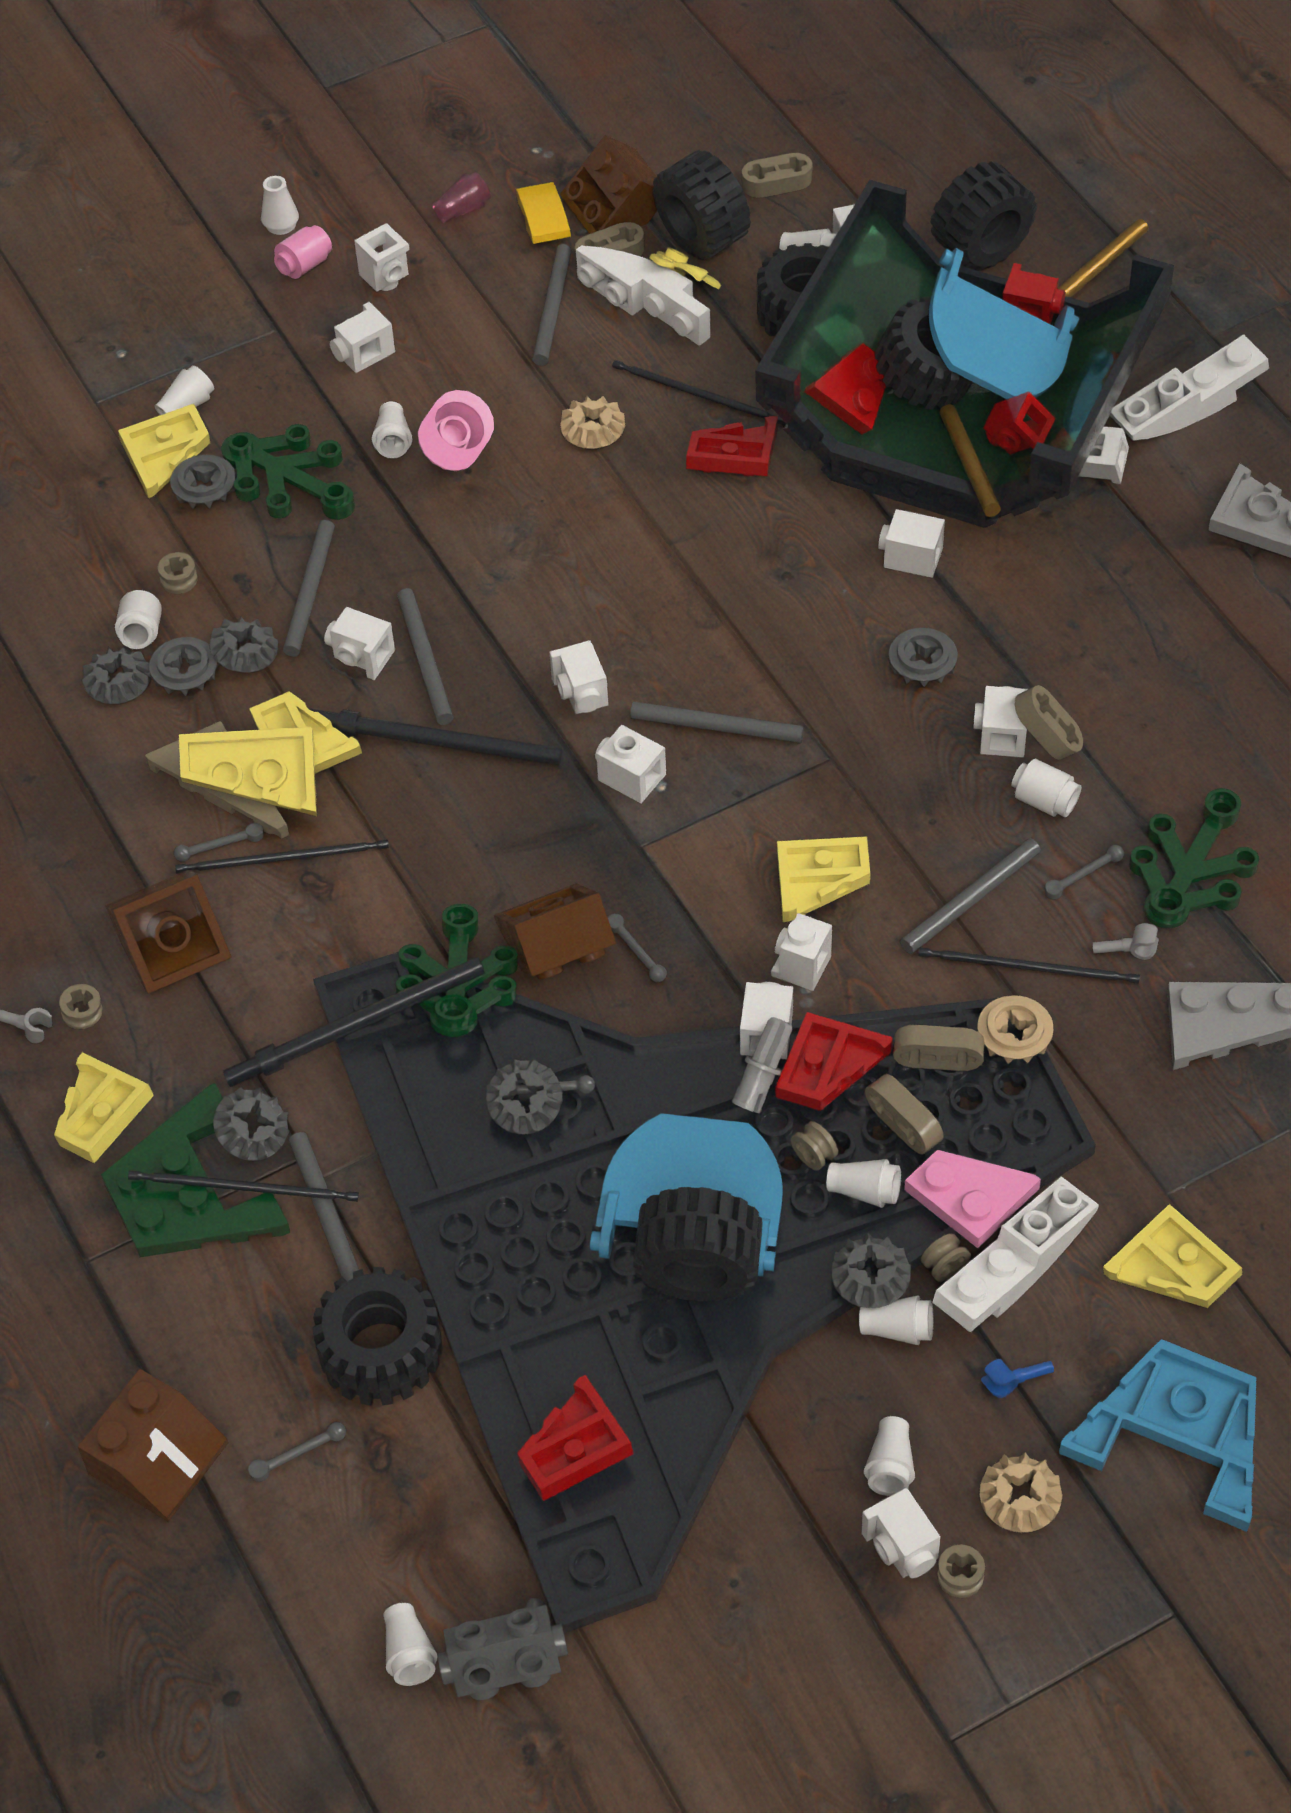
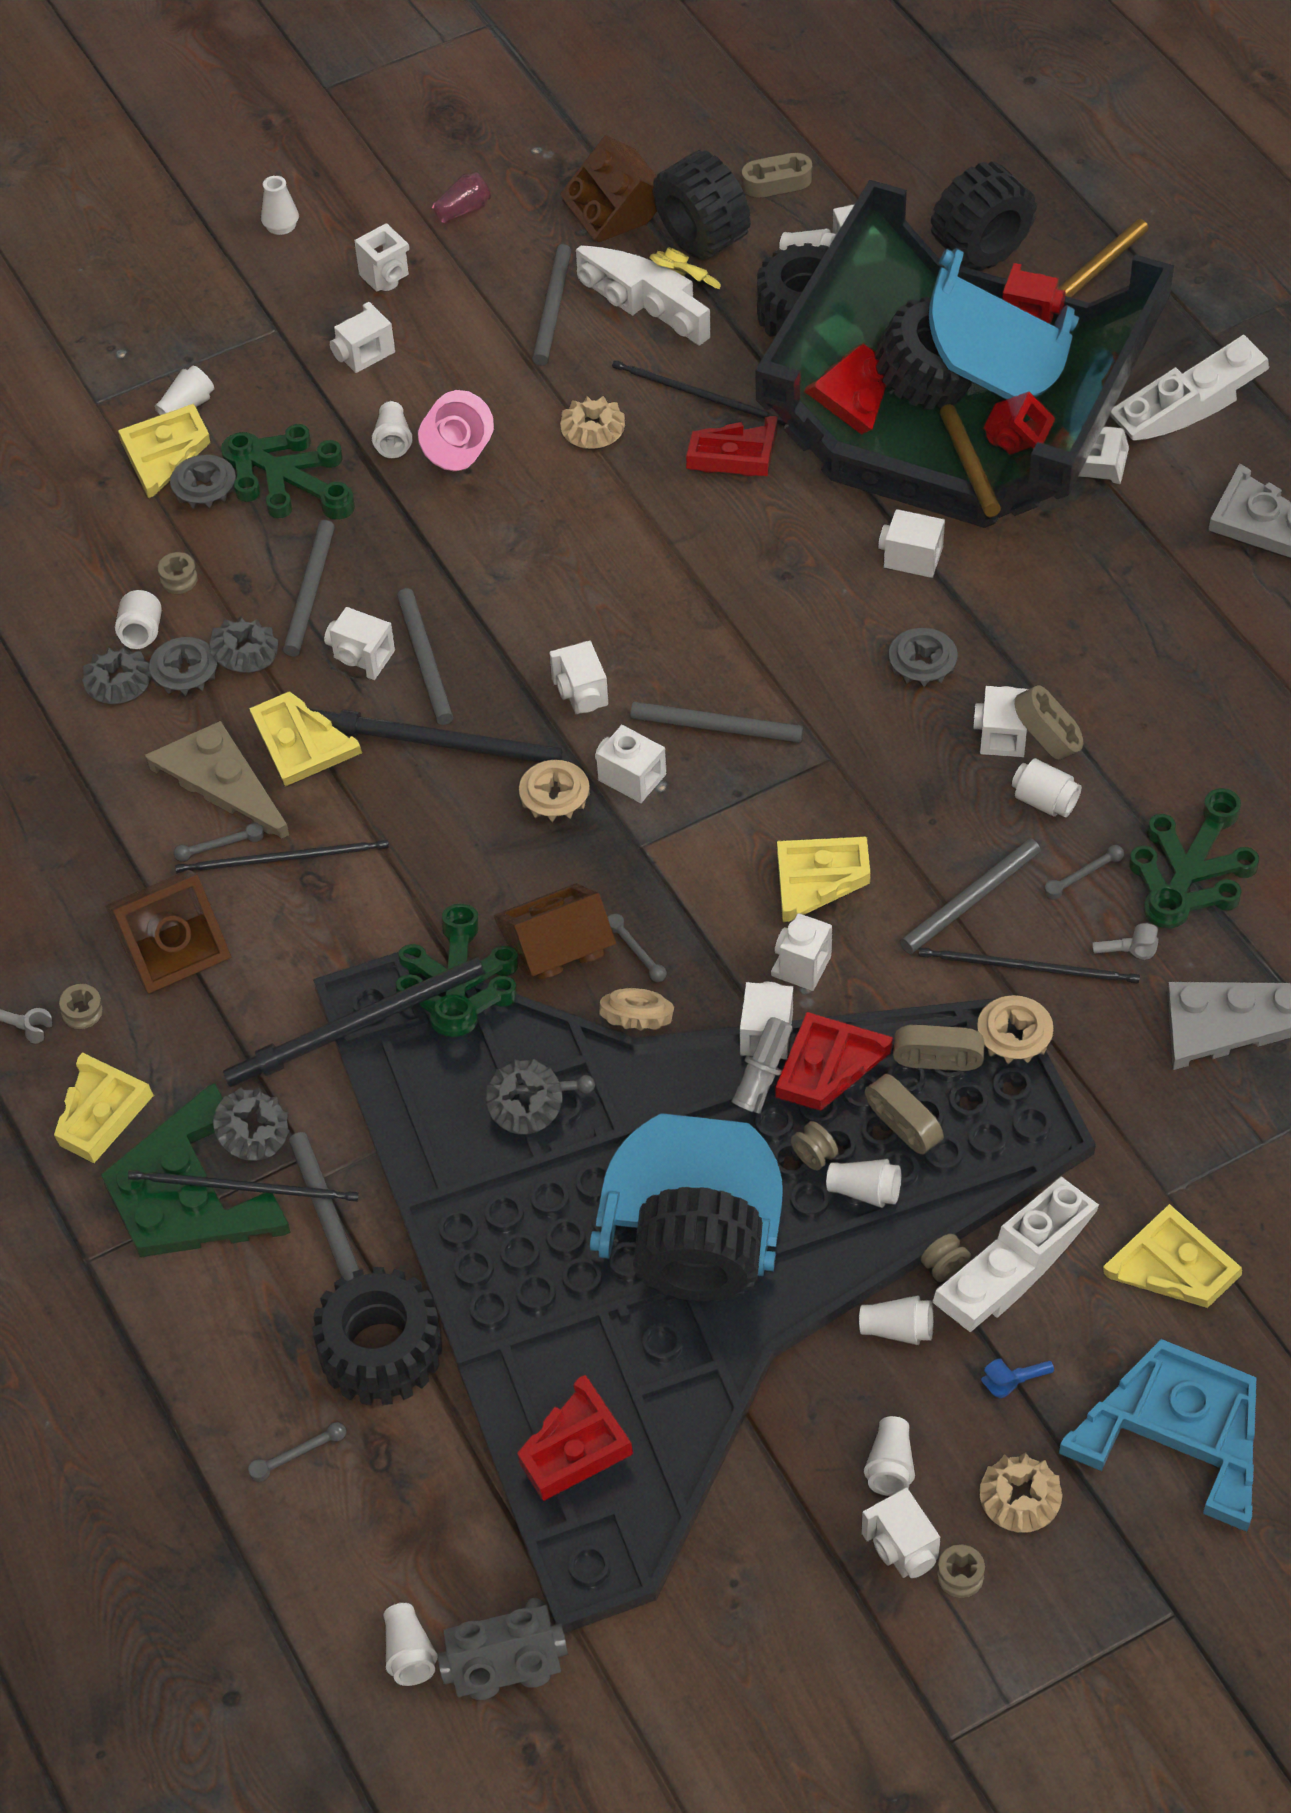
(152, 1445): reddish brown slope -> none
(254, 764): light yellow wing -> none
(302, 251): bright pink brick -> none
(537, 784): none -> tan gear
(543, 212): yellow slope -> none
(621, 237): dark tan beam -> none
(636, 1009): none -> tan gear
(856, 1285): dark grey gear -> none
(970, 1193): bright pink wing -> none

